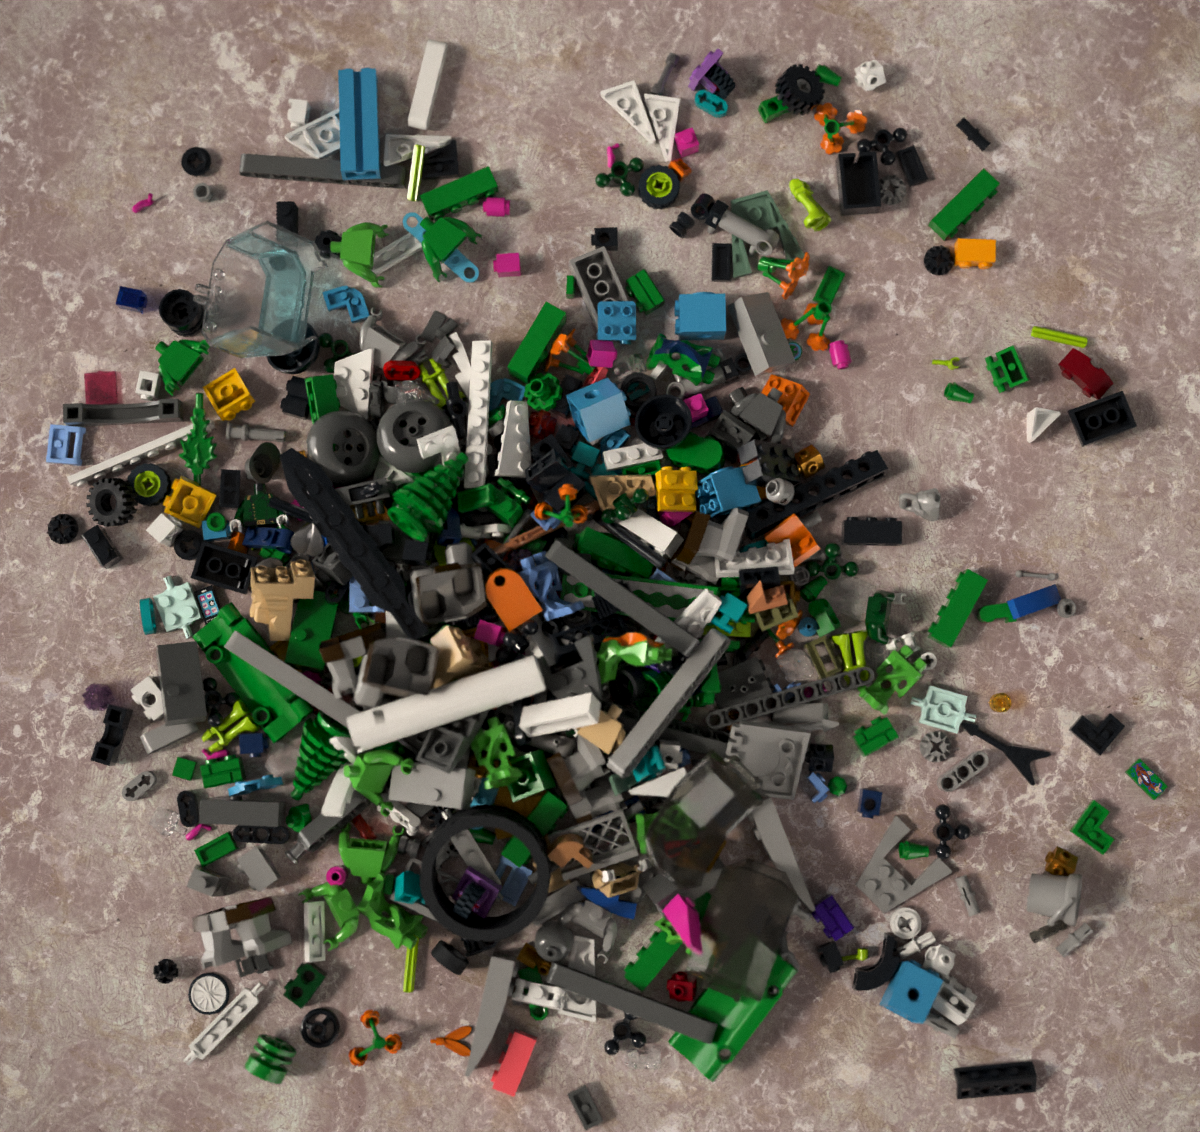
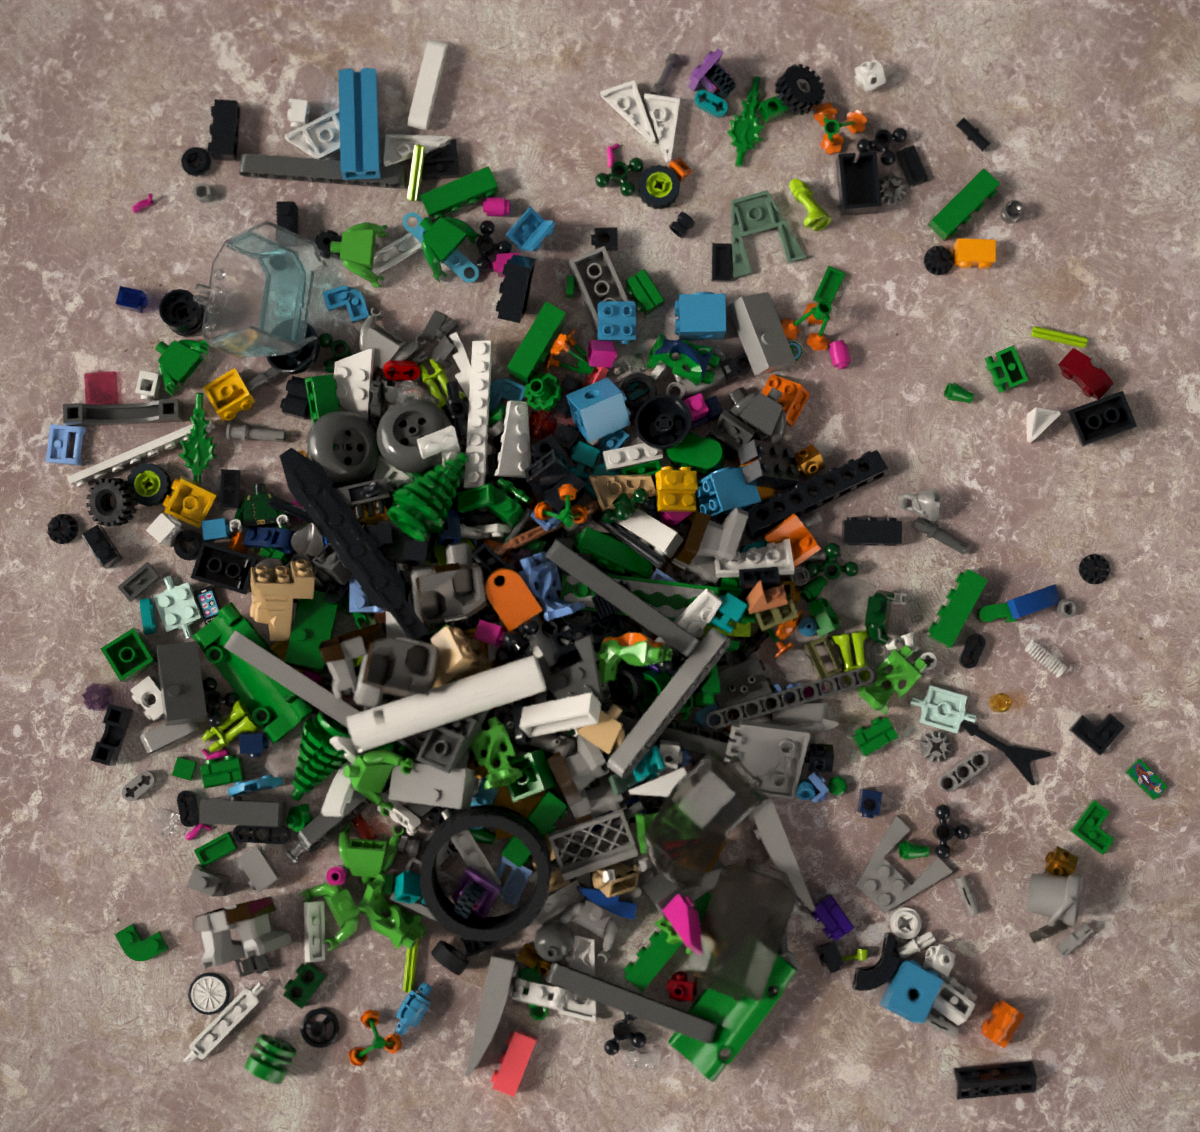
(129, 654): none -> green brick
(139, 582): none -> dark grey plate
(140, 949): none -> green plate
(165, 971): black gear -> none
(216, 522): green tile -> none
(224, 130): none -> black brick
(262, 379): none -> dark grey pin
(263, 463): dark grey piece -> none
(413, 1009): none -> dark azure piece
(451, 1041): orange piece -> none
(504, 246): none -> black piece
(515, 288): none -> black piece
(530, 231): none -> dark azure bracket
(568, 847): medium nougat brick -> none
(585, 1107): dark grey plate -> none
(686, 142): dark pink brick -> none
(700, 716): none -> dark azure brick
(718, 215): light grey piece -> none
(746, 129): none -> green piece
(780, 491): light grey head -> none
(796, 269): plant -> none
(805, 790): none -> dark azure tile
(827, 75): green cone -> none
(933, 531): none -> dark grey pin
(948, 363): lime hand -> none
(976, 653): none -> black beam
(1001, 1023): none -> orange brick
(1012, 207): none -> flat silver wheel
(1050, 576): light grey hinge -> none
(1059, 672): none -> white piece
(1088, 575): none -> black gear

